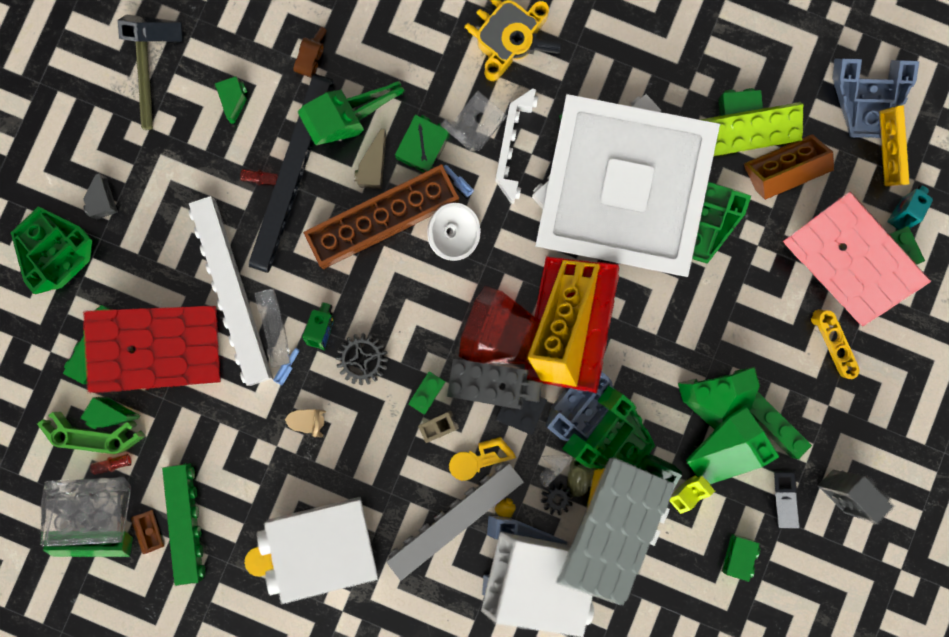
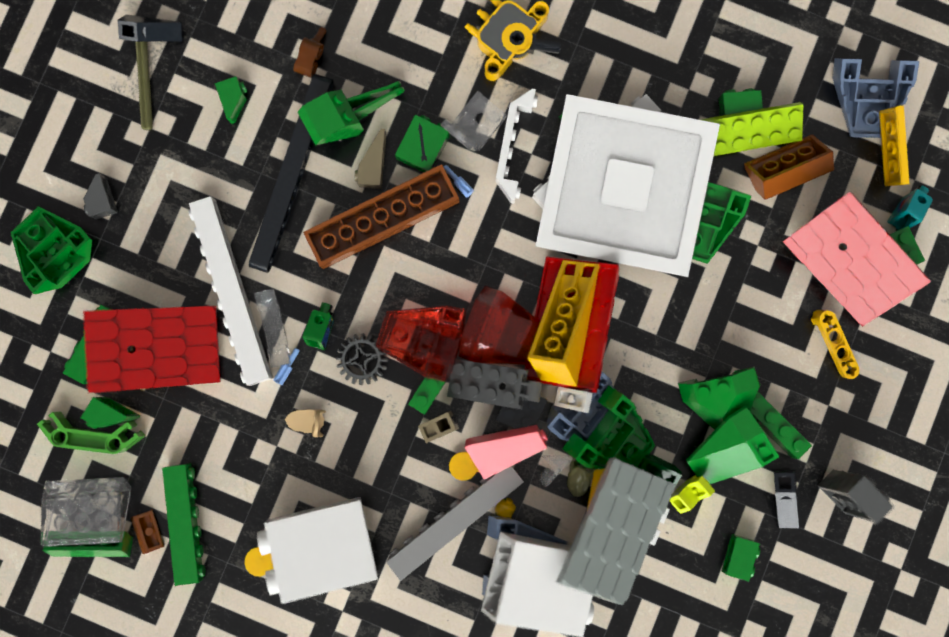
(111, 464): clear red axle -> none
(258, 177): clear red axle -> none
(424, 339): none -> clear red wedge
(463, 231): white dish -> none
(503, 449): none -> slope
(562, 502): black gear -> none
(573, 399): none -> white slope

